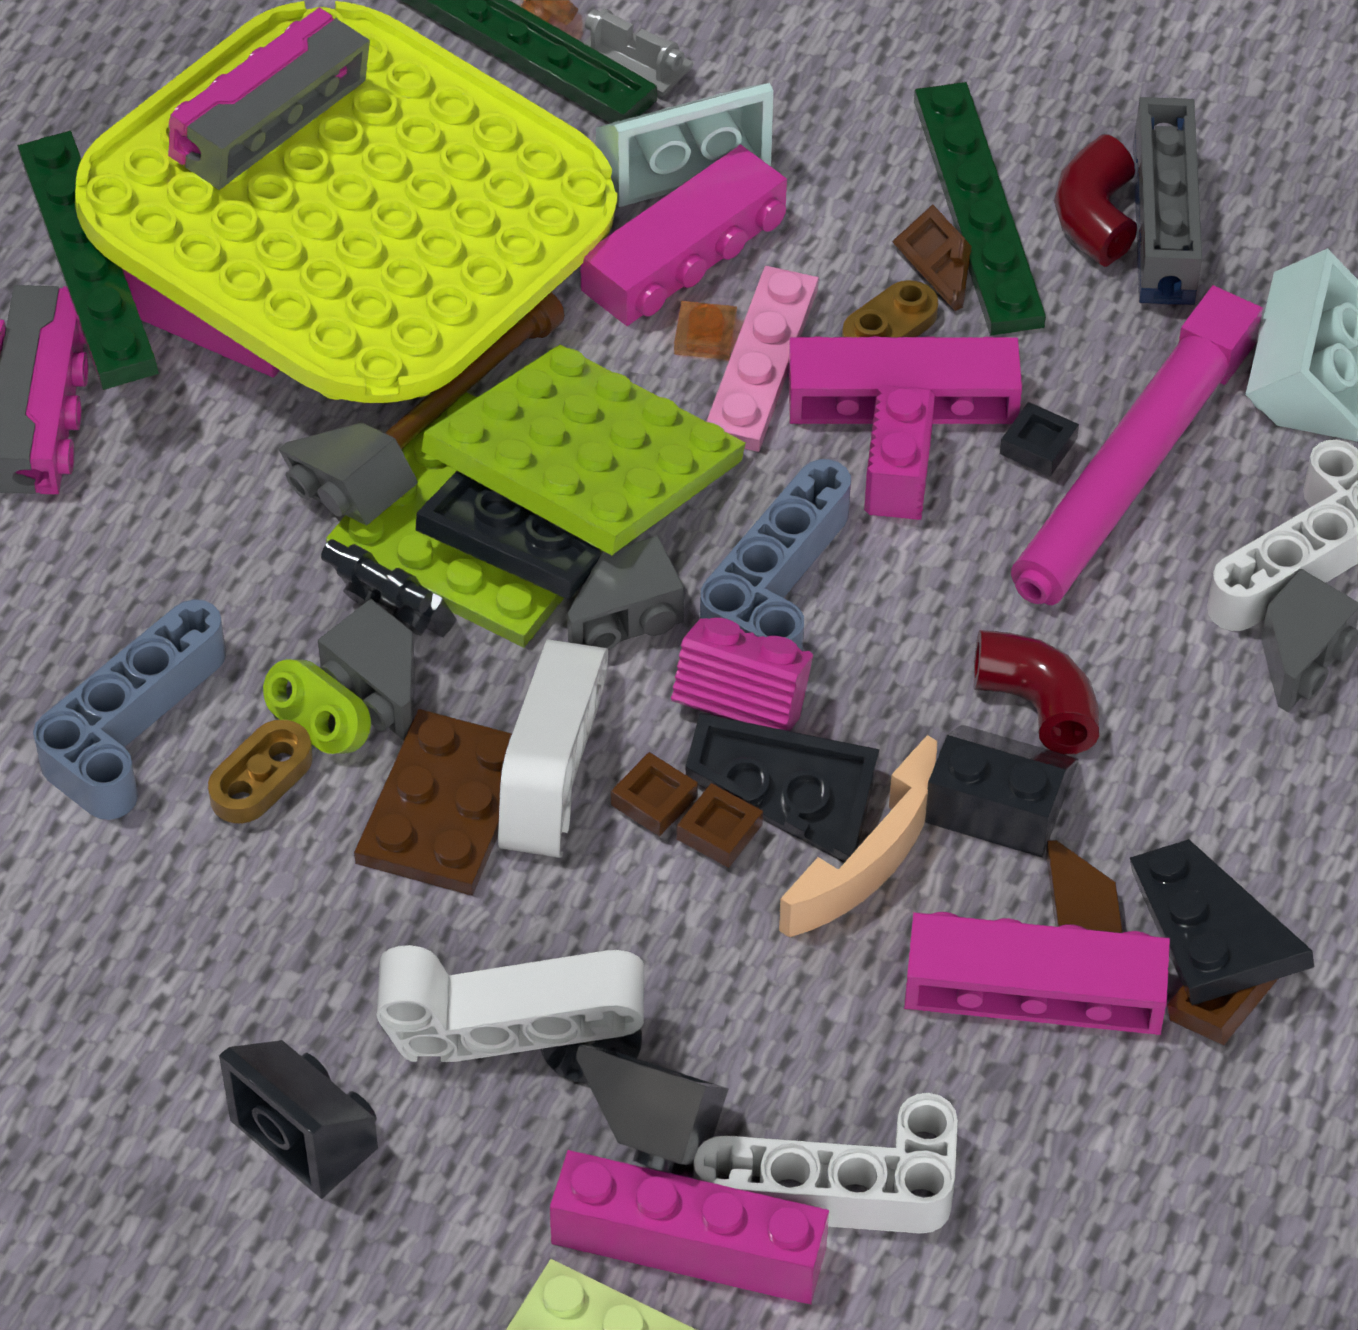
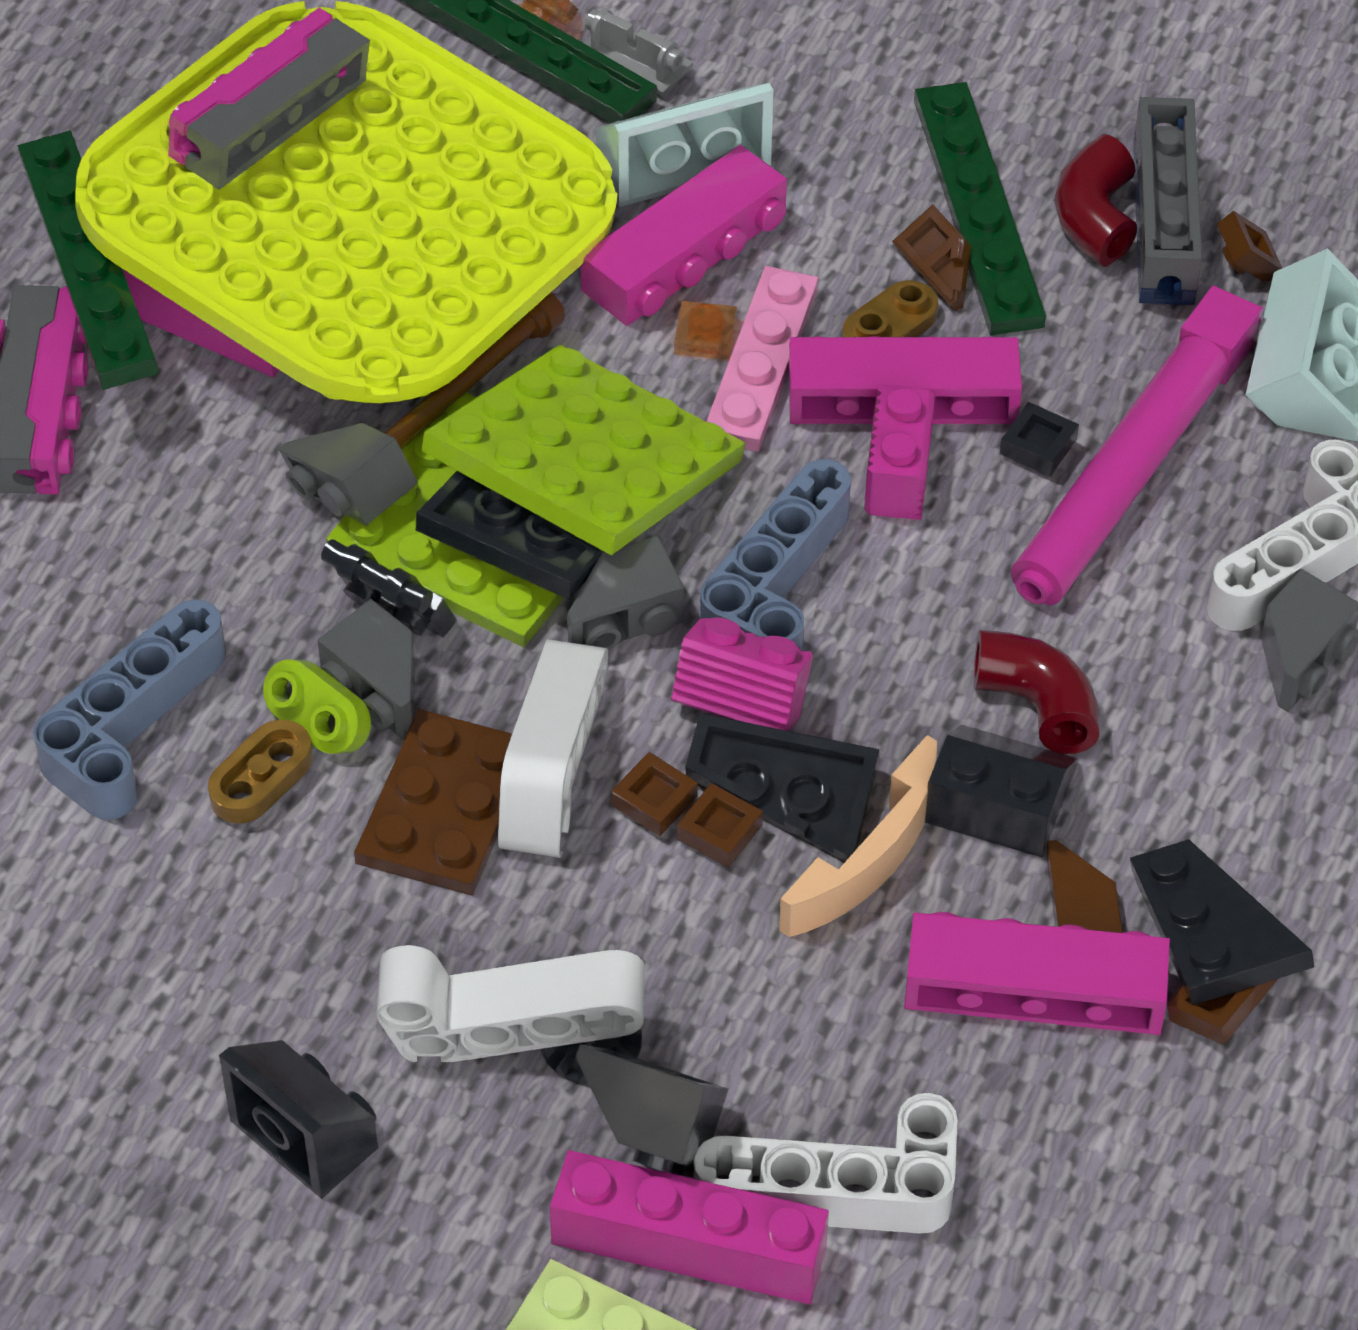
(1248, 247): none -> reddish brown plate

